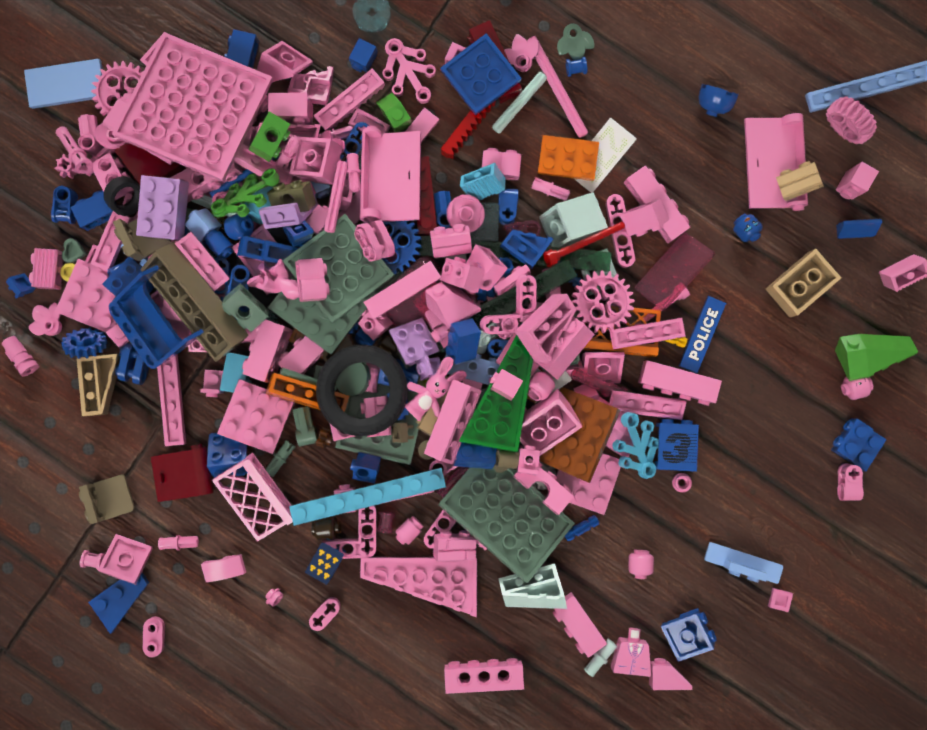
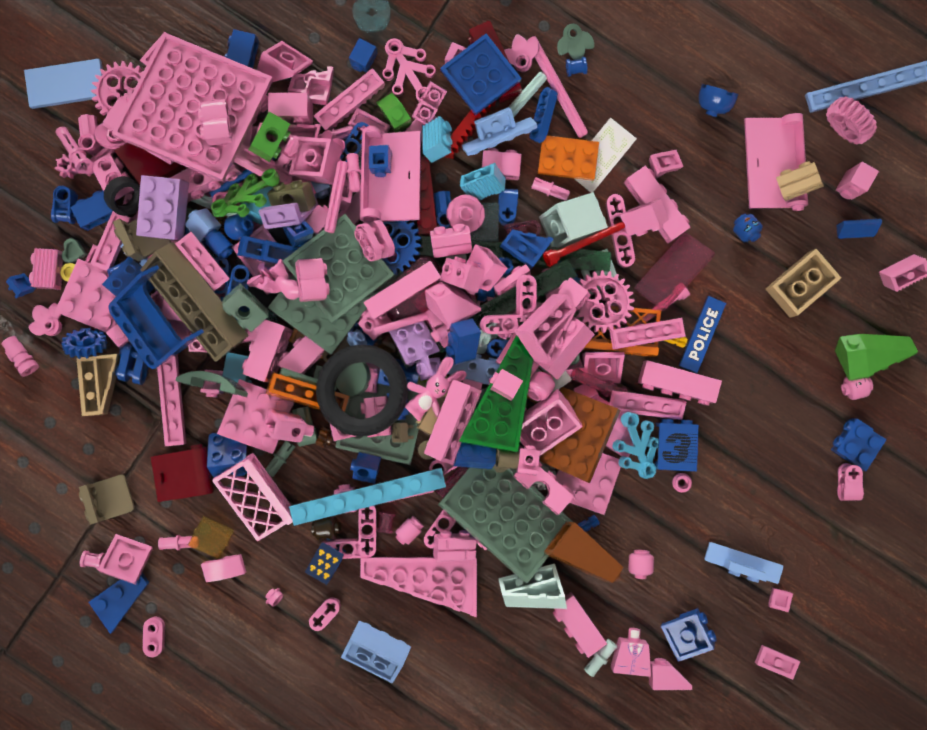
(197, 379): none -> sand green slope
(210, 537): none -> clear yellow piece
(216, 122): none -> bright pink brick
(287, 426): none -> bright pink torso
(356, 338): none -> light blue plate
(376, 652): none -> light blue slope
(377, 155): none -> blue brick
(399, 323): none -> bright pink bar
(429, 103): none -> bright pink slope
(436, 139): none -> medium azure brick
(493, 682): bright pink brick -> none
(497, 129): none -> light blue bracket
(544, 114): none -> blue beam
(575, 291): none -> bright pink brick
(582, 552): none -> dark orange slope
(665, 162): none -> bright pink slope
(777, 662): none -> bright pink plate

